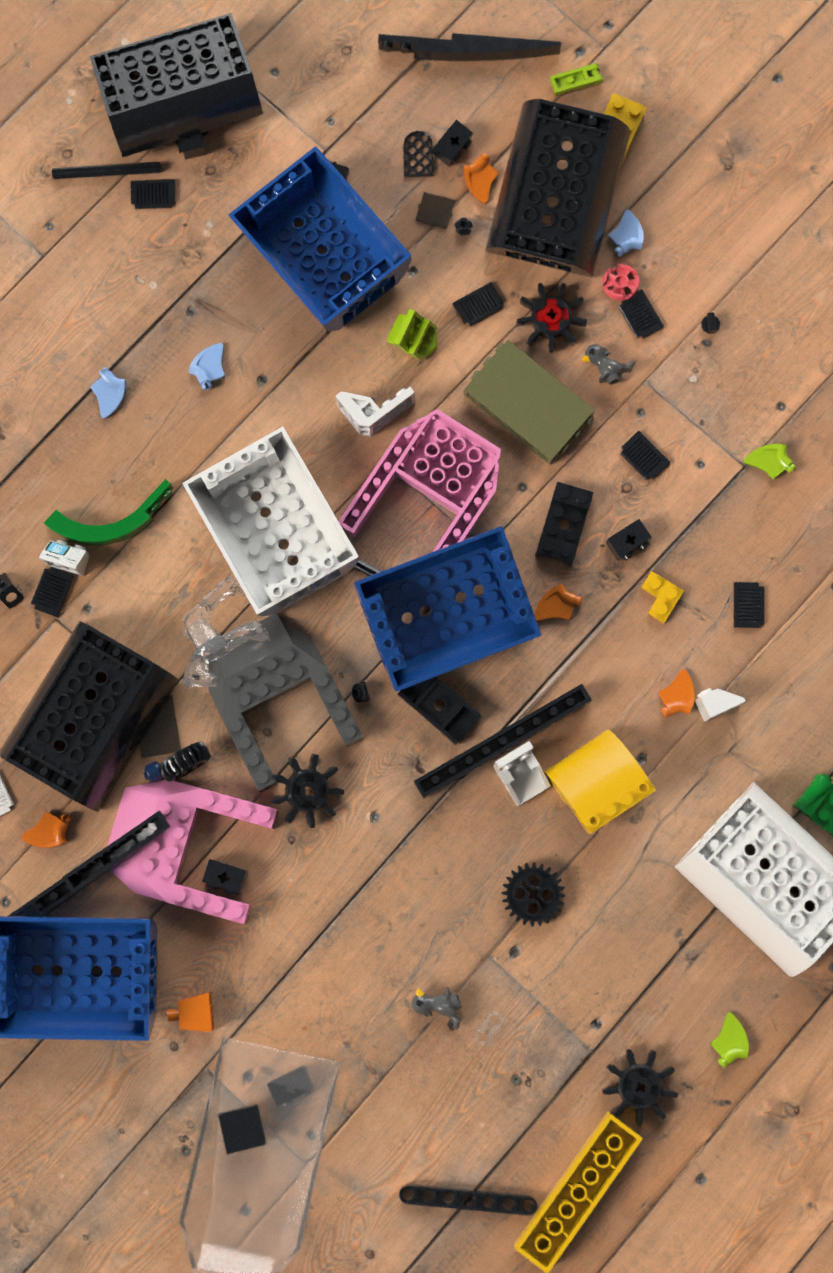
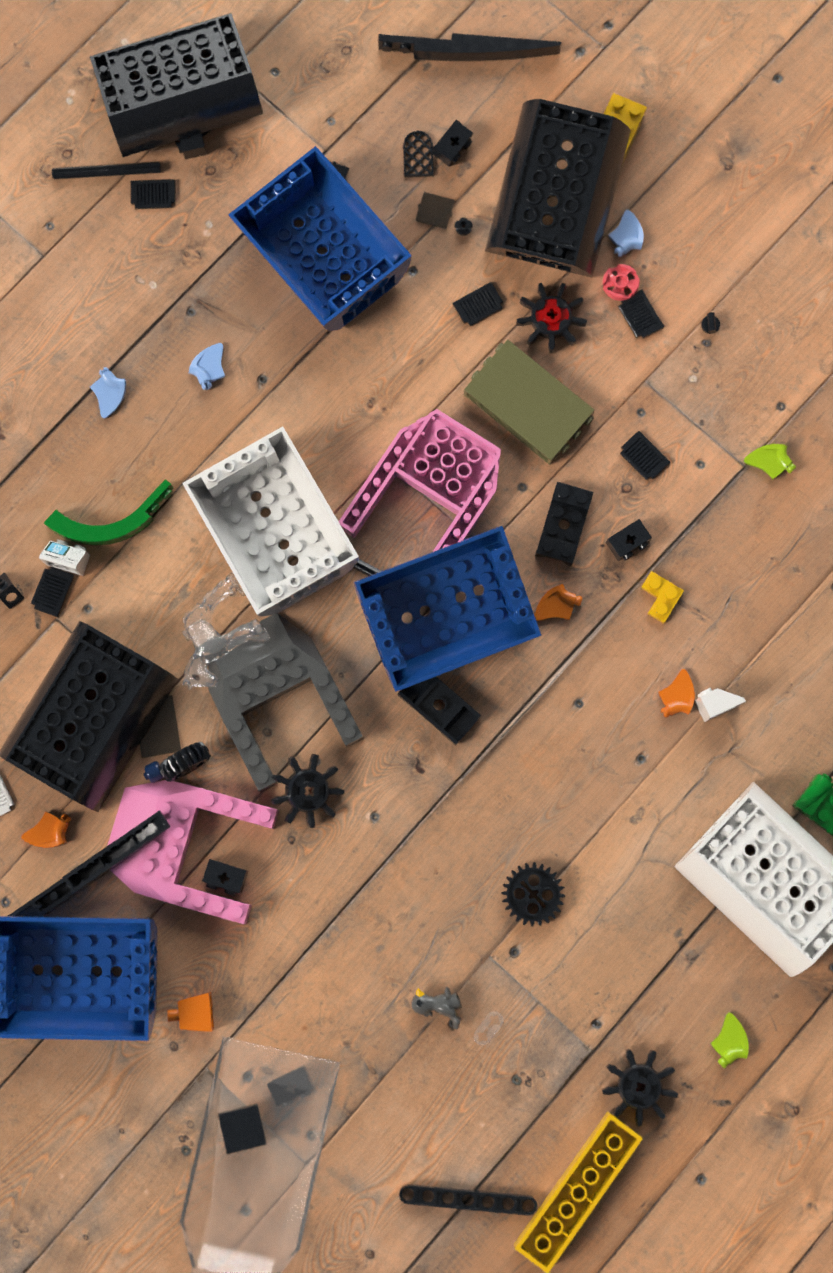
(360, 692): black plate -> none
(367, 416): white bracket -> none
(414, 335): lime piece -> none
(479, 178): orange arm -> none
(502, 741): black brick -> none
(521, 774): white bracket -> none
(576, 79): lime plate -> none
(600, 781): yellow slope -> none
(608, 368): dark grey animal -> none
(748, 605): black window -> none

